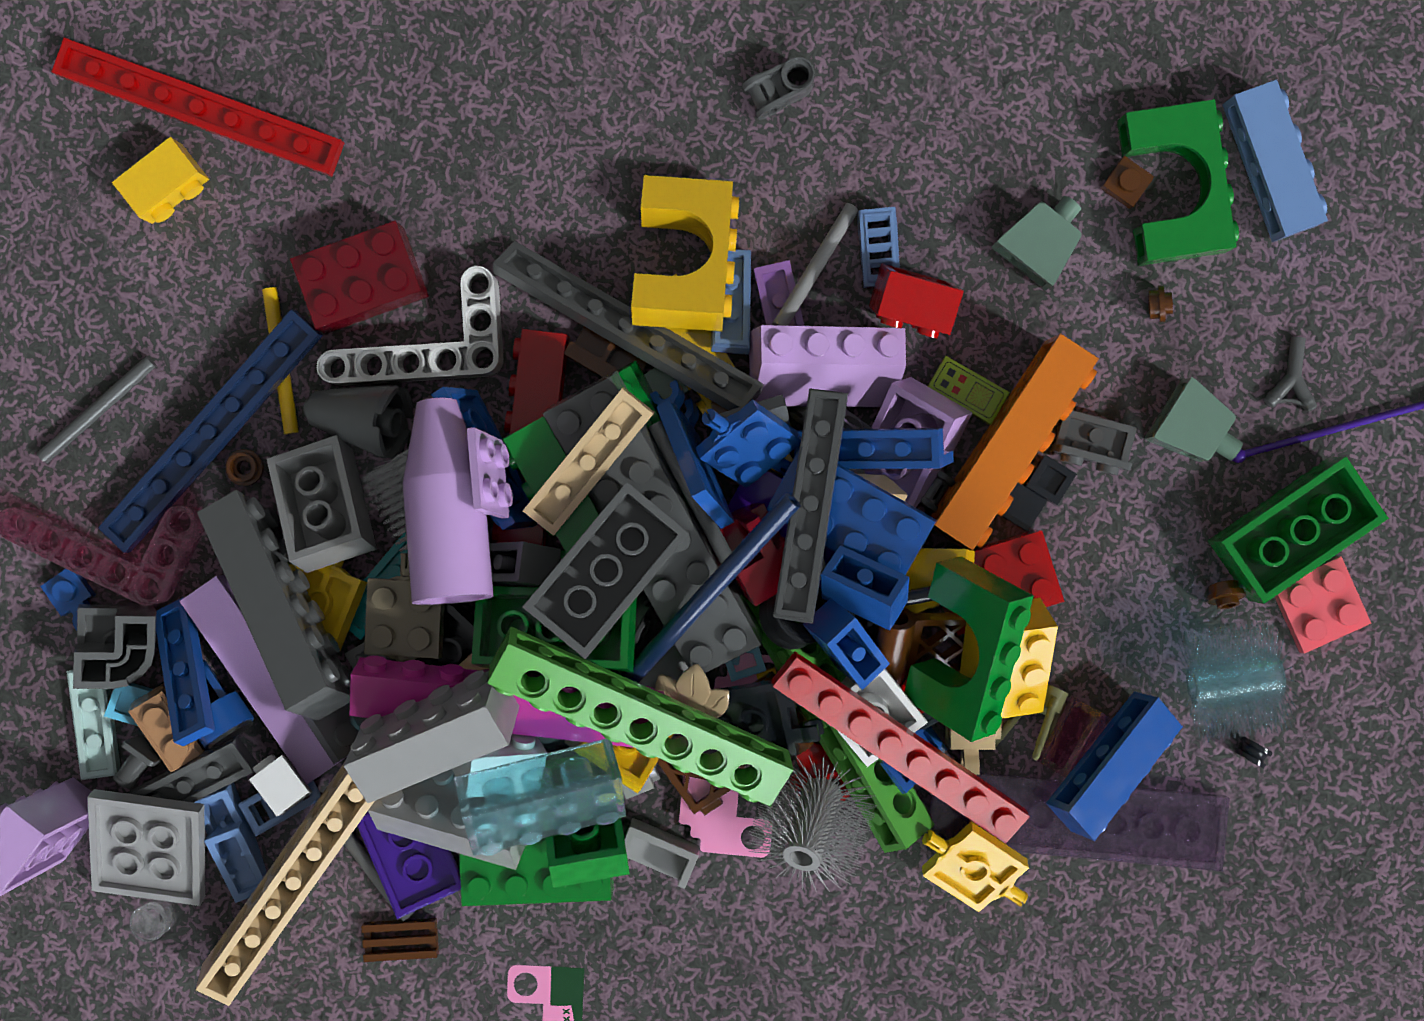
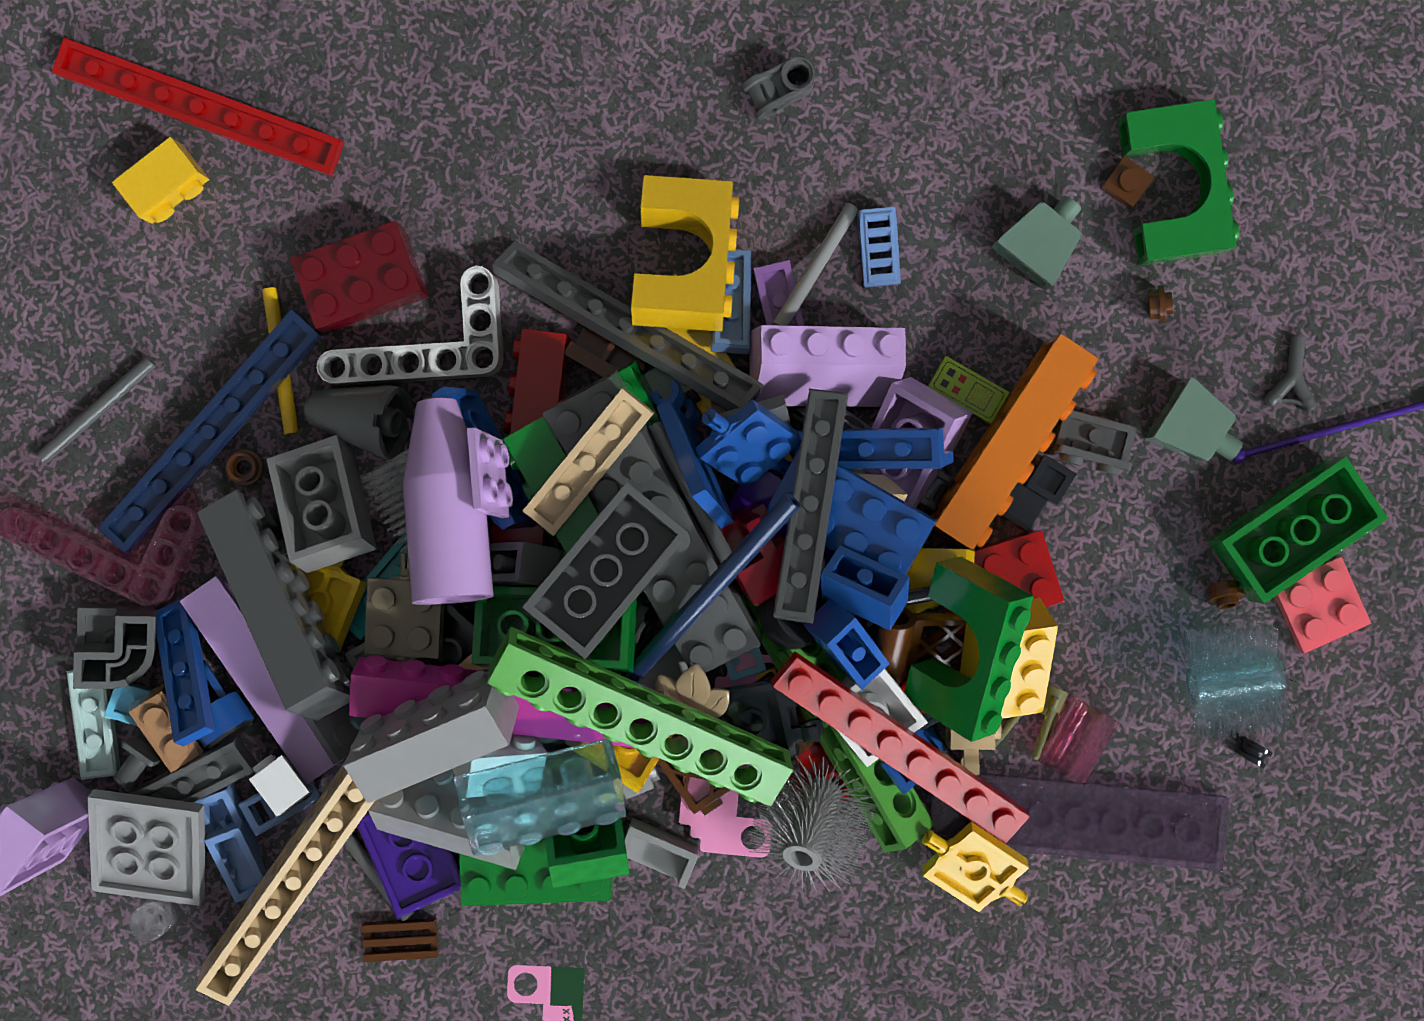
(67, 592): blue plate -> none
(915, 300): red brick -> none
(1114, 765): blue brick -> none
(1275, 160): medium blue brick -> none

